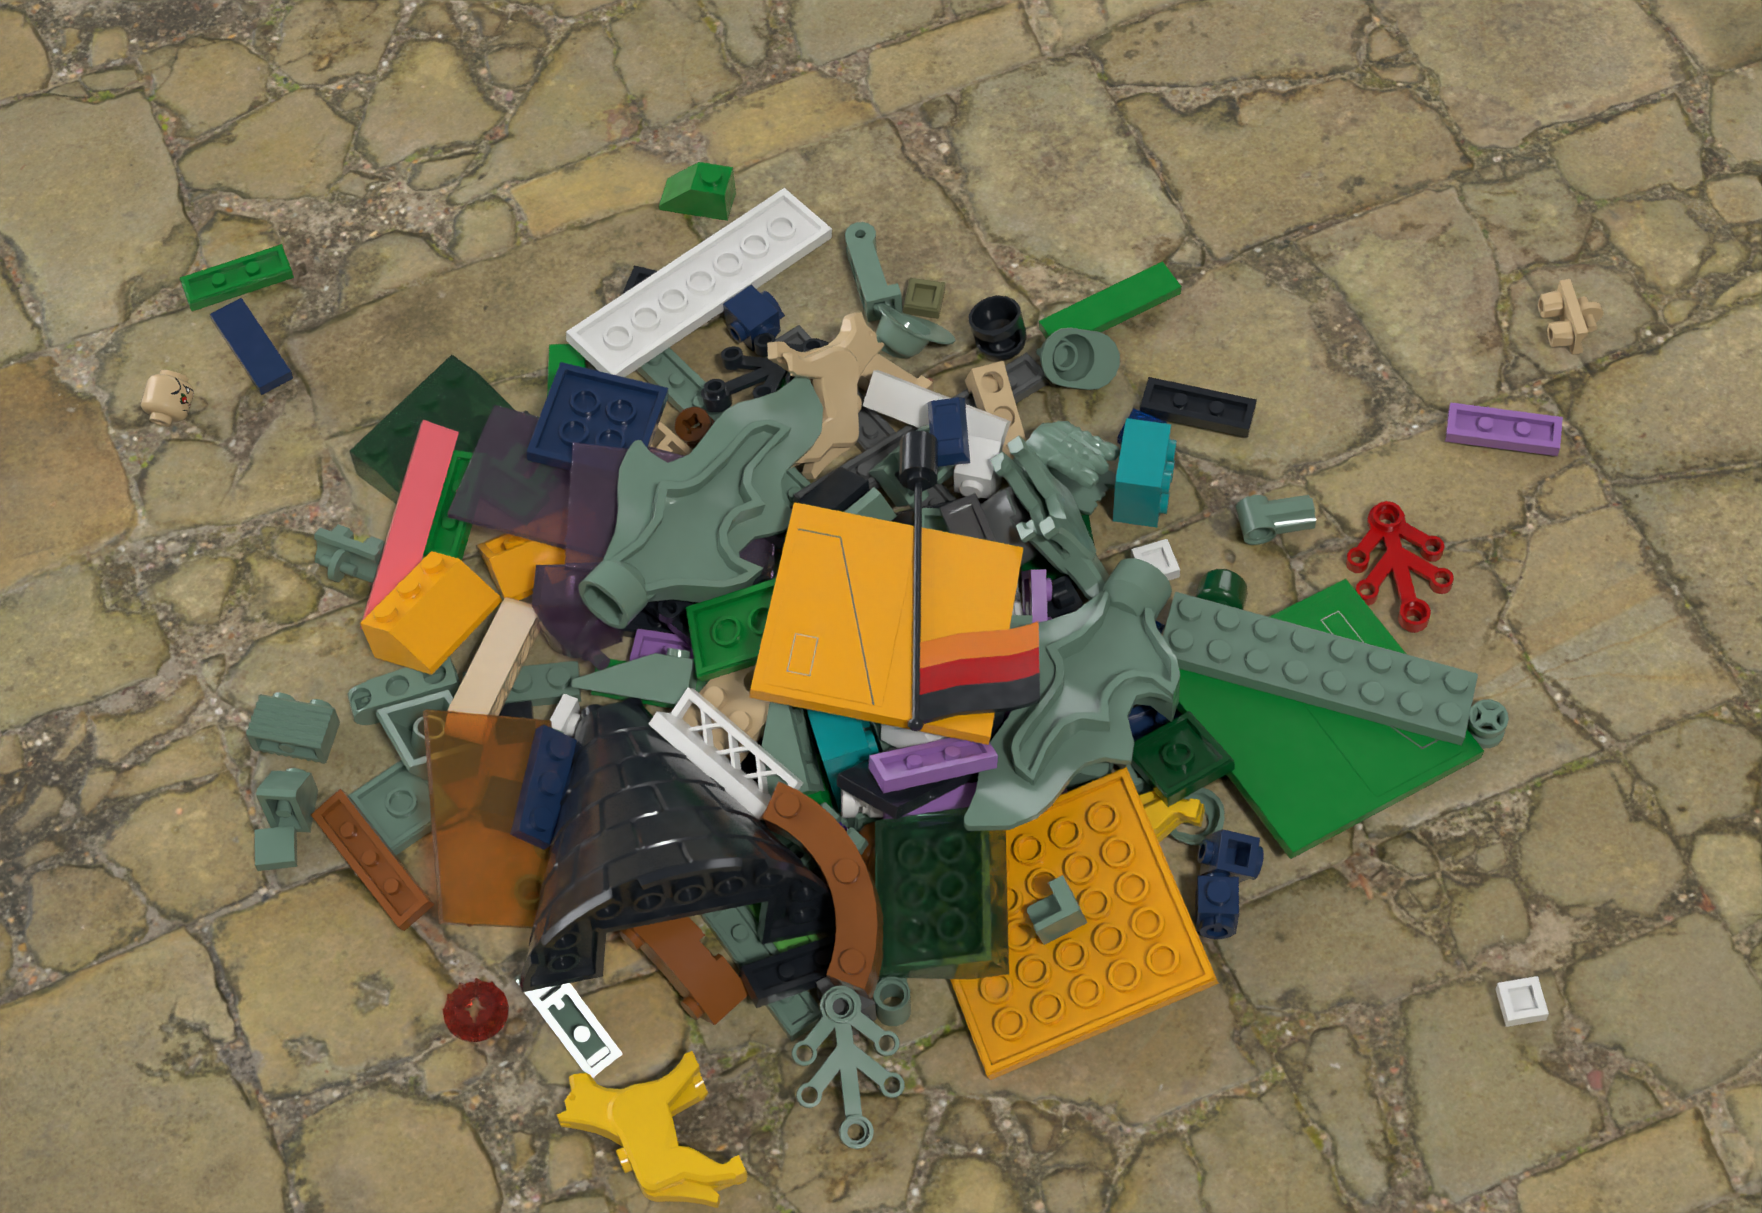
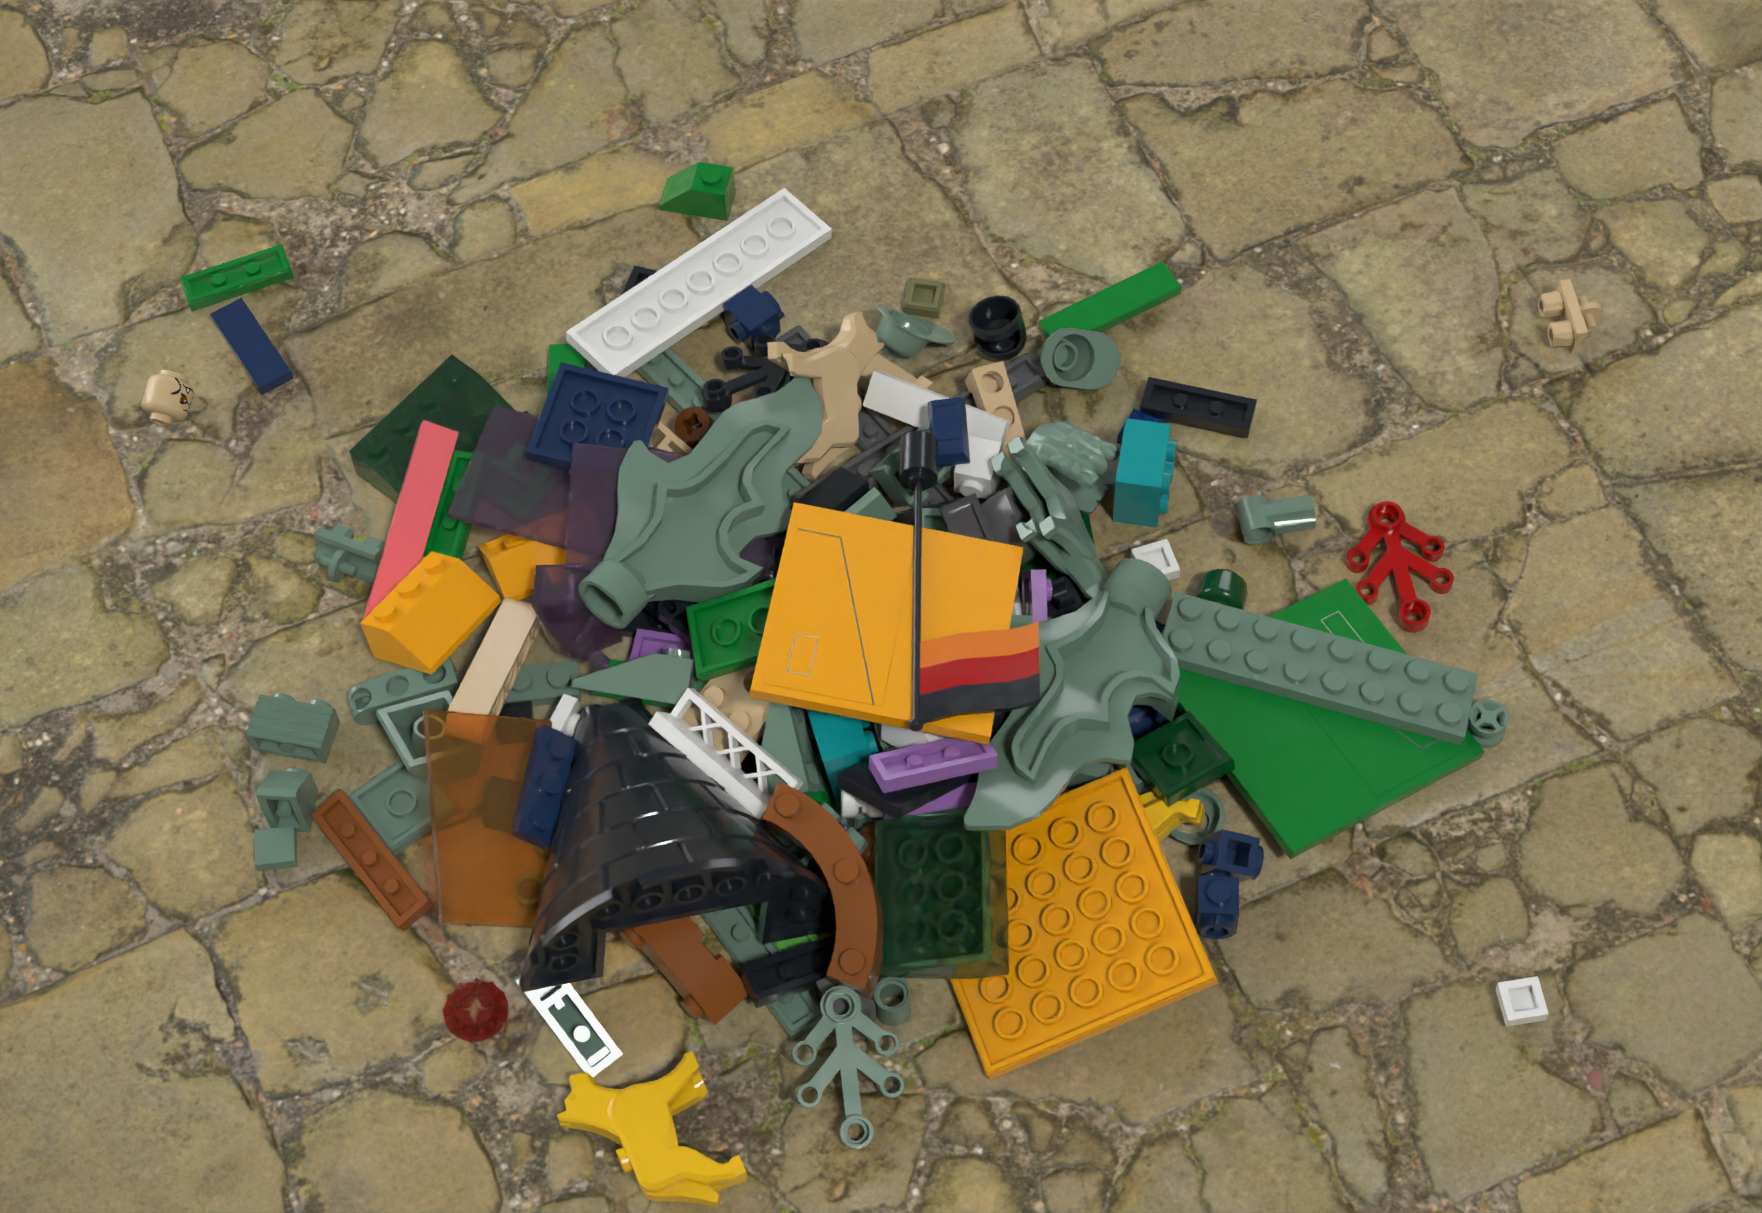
(867, 271): sand green leg -> none
(1056, 913): sand green panel -> none
(1504, 429): medium lavender plate -> none

